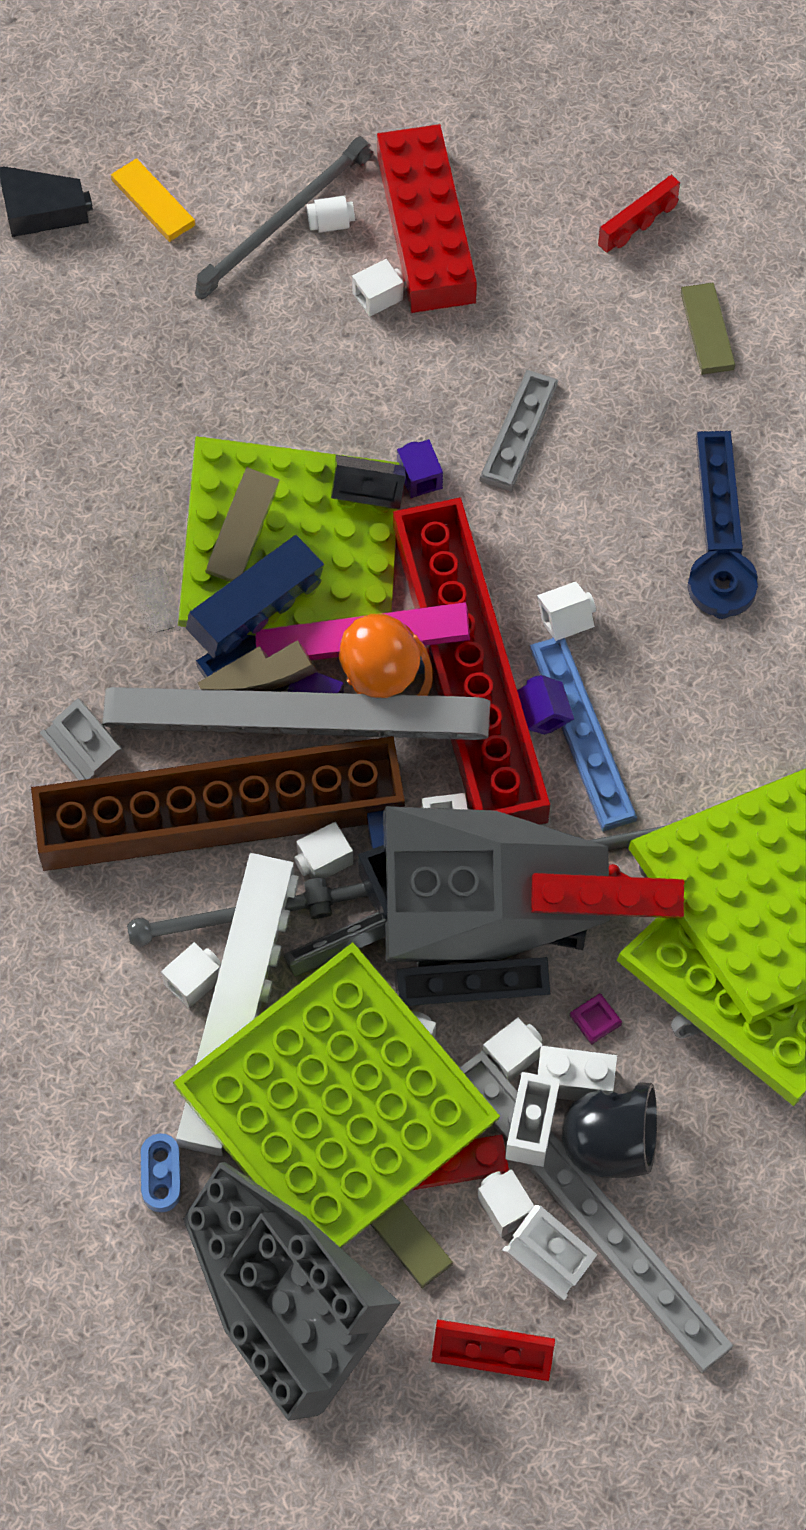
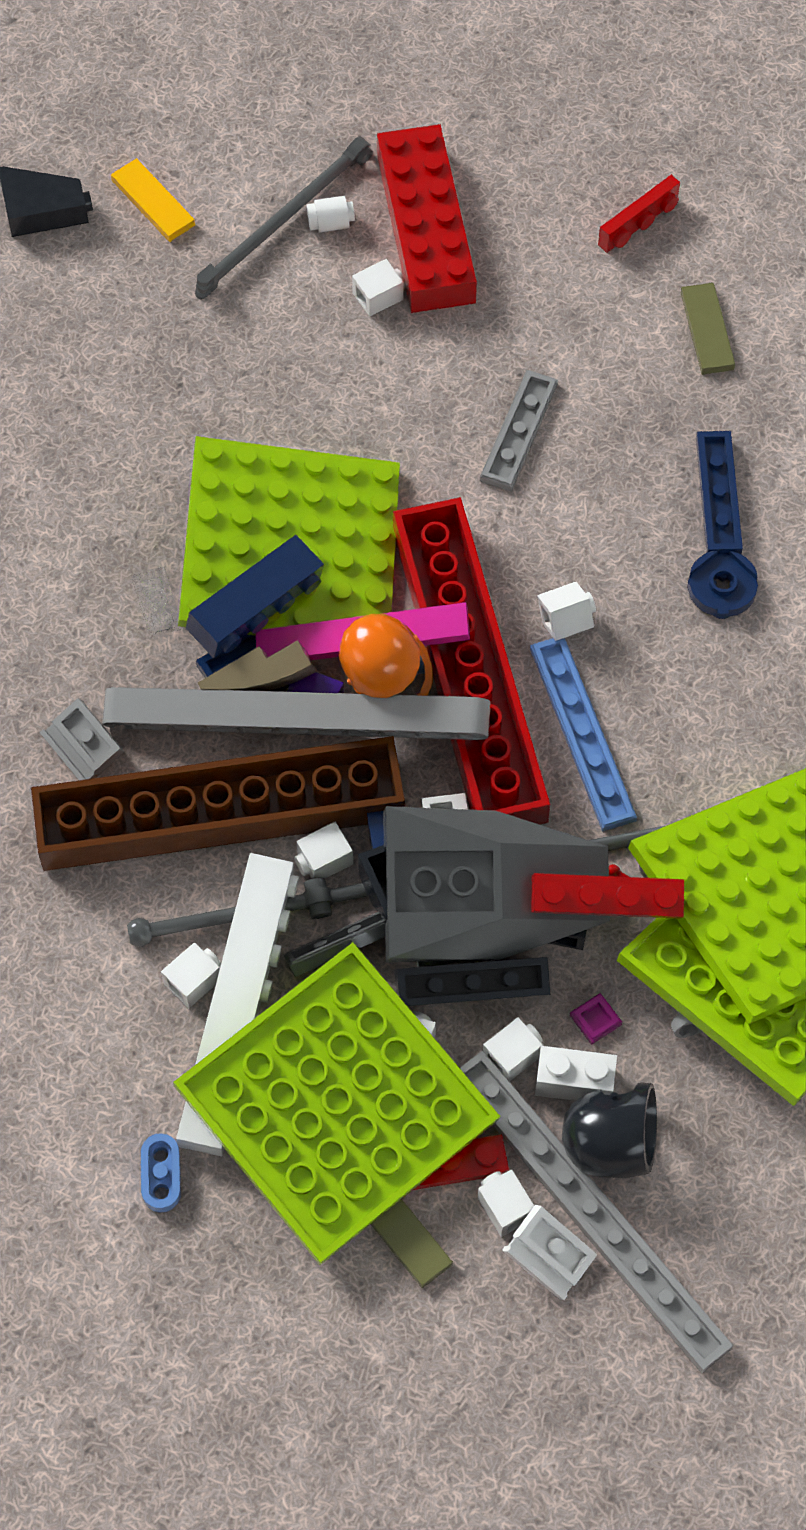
(242, 525): dark tan slope -> none
(284, 1292): dark grey wedge -> none
(368, 482): black panel -> none
(420, 467): dark purple brick -> none
(493, 1350): red plate -> none
(532, 1119): white brick -> none
(545, 704): dark purple brick -> none

